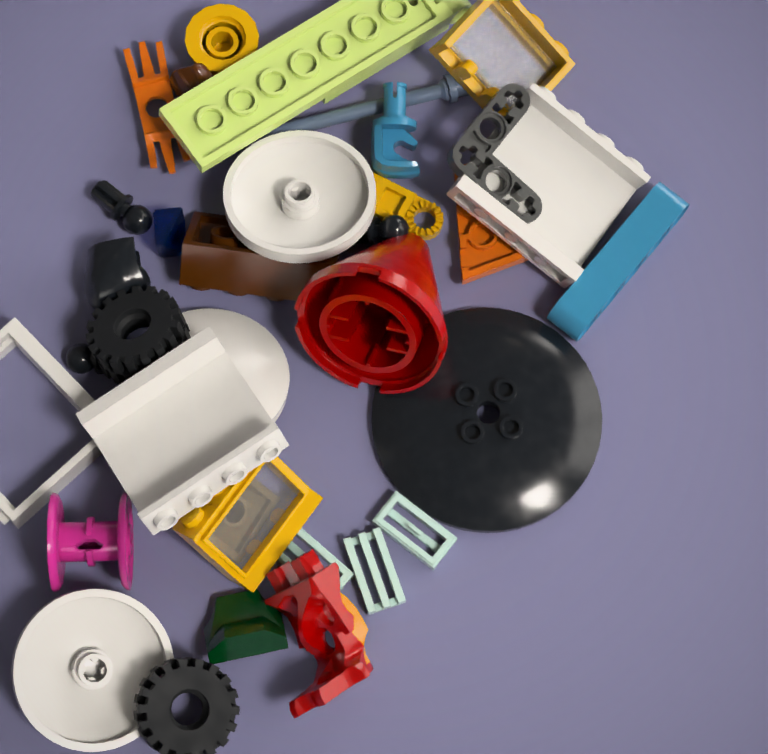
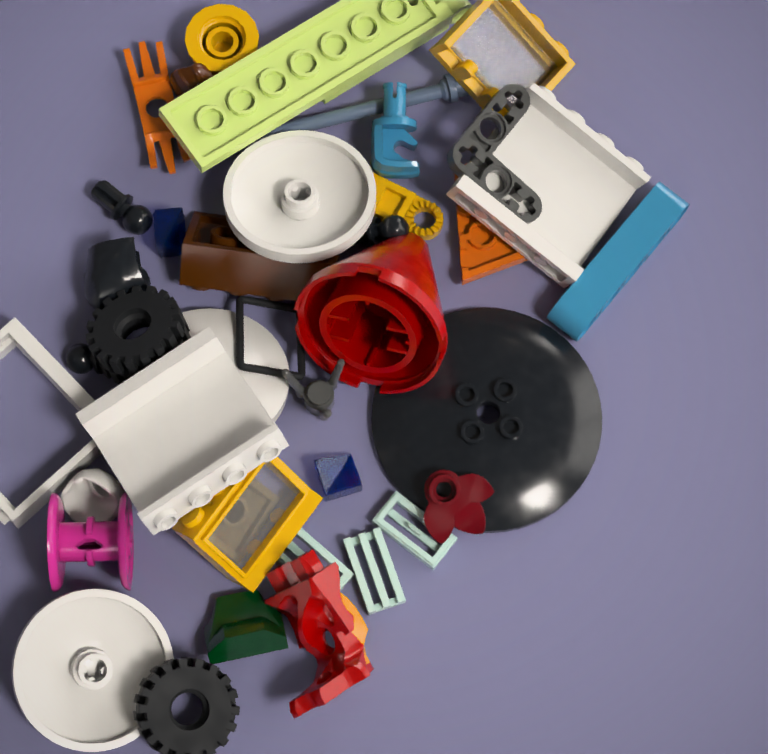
(92, 494): none -> white hair
(240, 301): none -> black piece
(318, 394): none -> dark grey plant
(337, 476): none -> clear blue slope
(458, 508): none -> dark red plate

